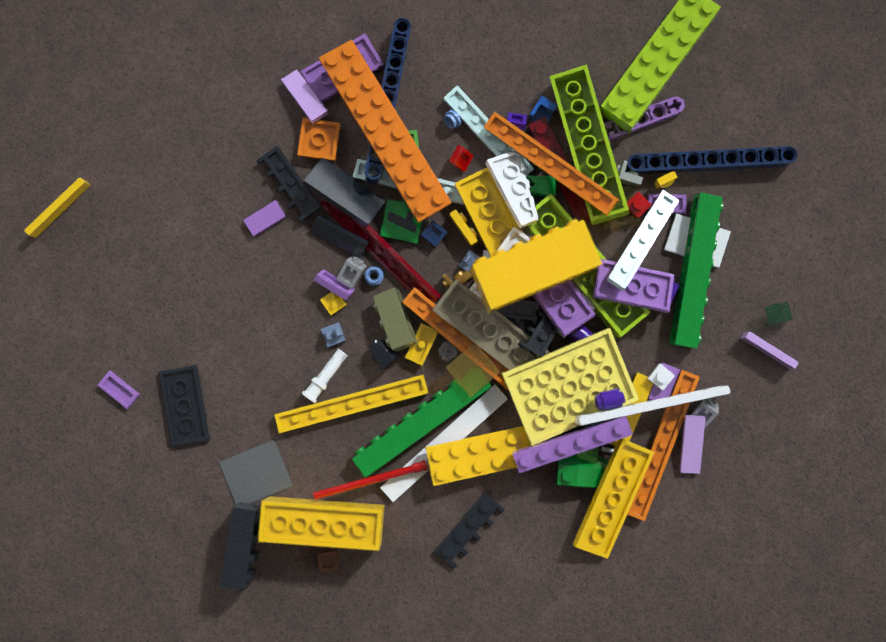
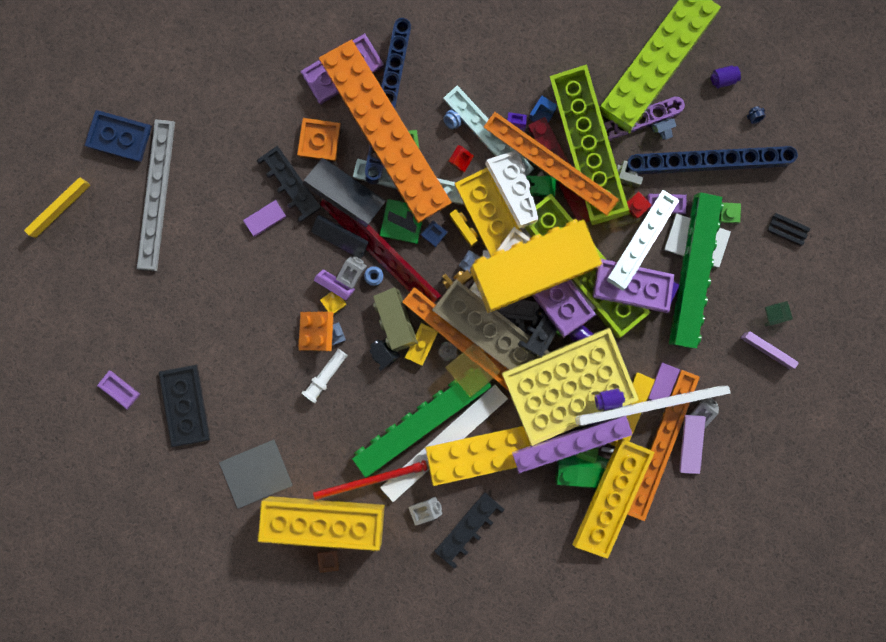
(118, 136): none -> dark blue plate
(156, 195): none -> light grey tile
(241, 547): black brick -> none
(304, 96): lavender tile -> none
(316, 331): none -> orange plate
(351, 403): yellow plate -> none
(426, 511): none -> light grey bracket
(661, 377): white plate -> none
(664, 128): none -> sand blue tile
(666, 180): yellow tile -> none
(725, 76): none -> dark purple brick
(730, 213): none -> bright green plate
(756, 114): none -> dark blue plate
(805, 229): none -> black tile

